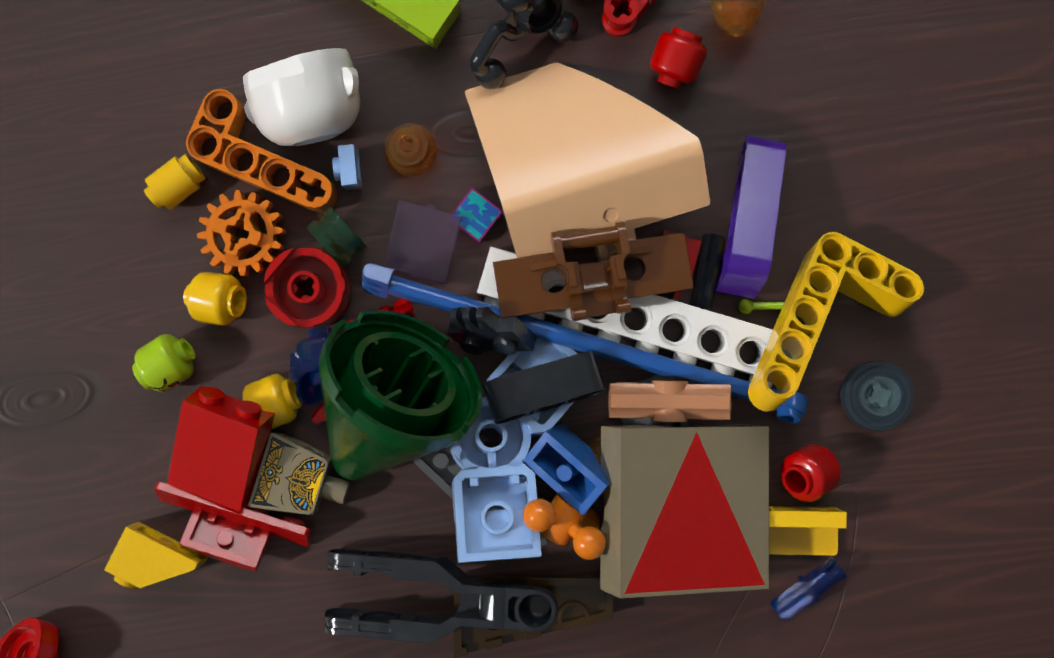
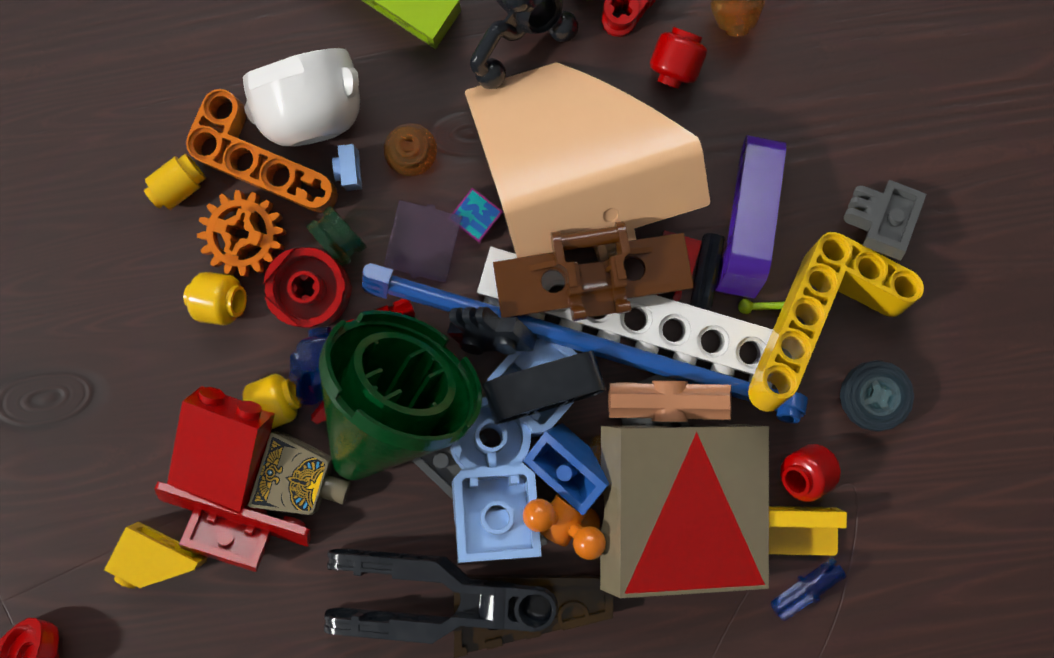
(163, 363): lime head -> none
(886, 216): none -> dark grey hinge

